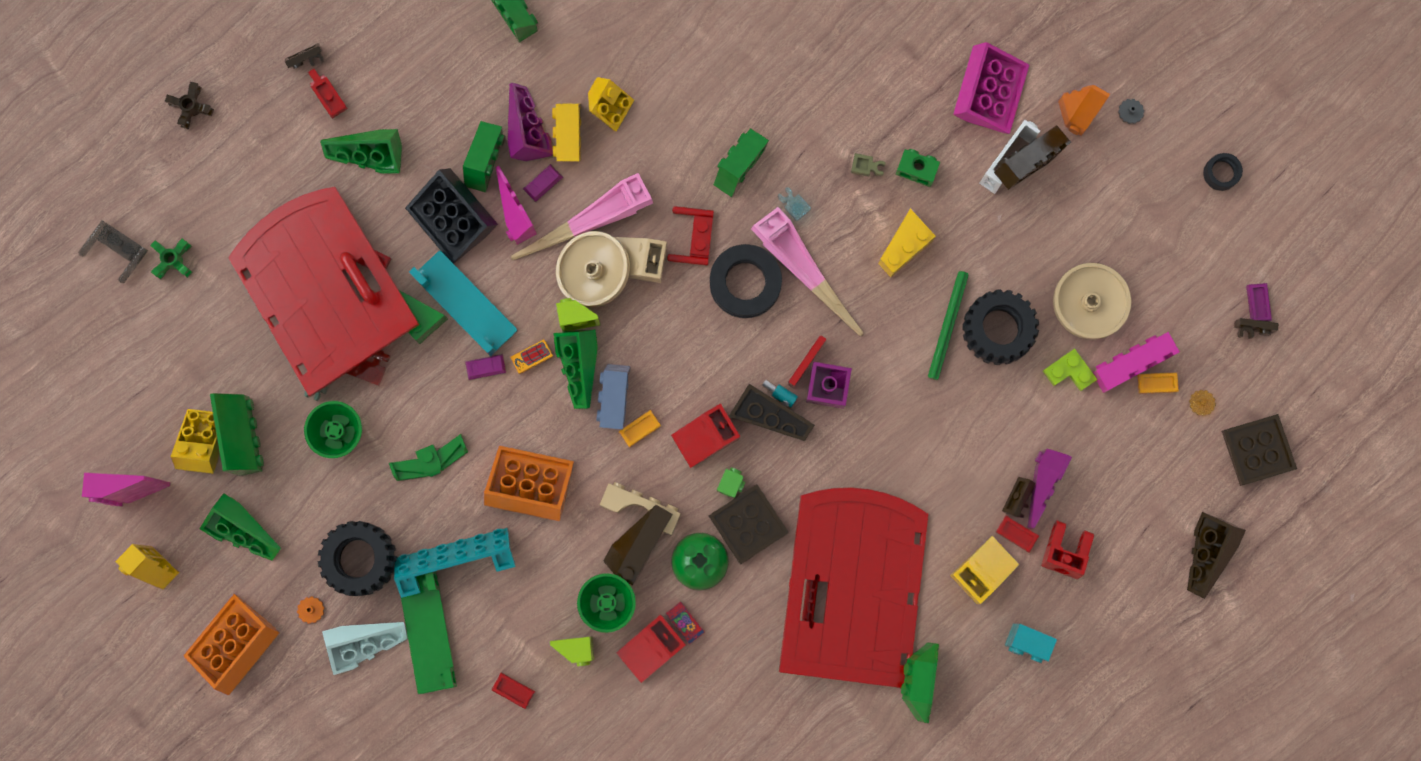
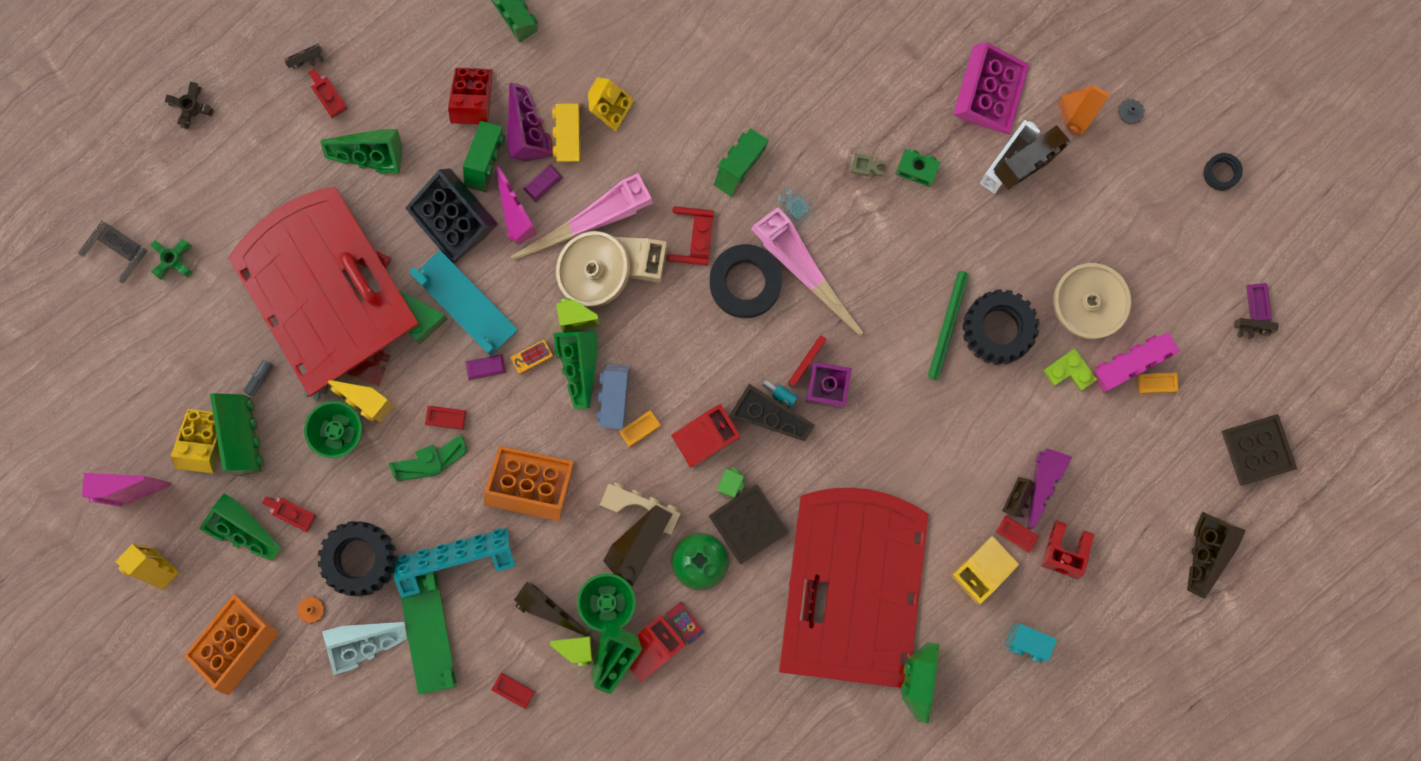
(258, 377): none -> dark grey axle
(290, 513): none -> red hinge
(371, 402): none -> yellow slope
(445, 417): none -> red tile
(470, 96): none -> red slope
(537, 603): none -> dark brown wedge
(613, 657): none -> green wedge
(906, 244): yellow wedge -> none
(1202, 402): clear yellow piece -> none

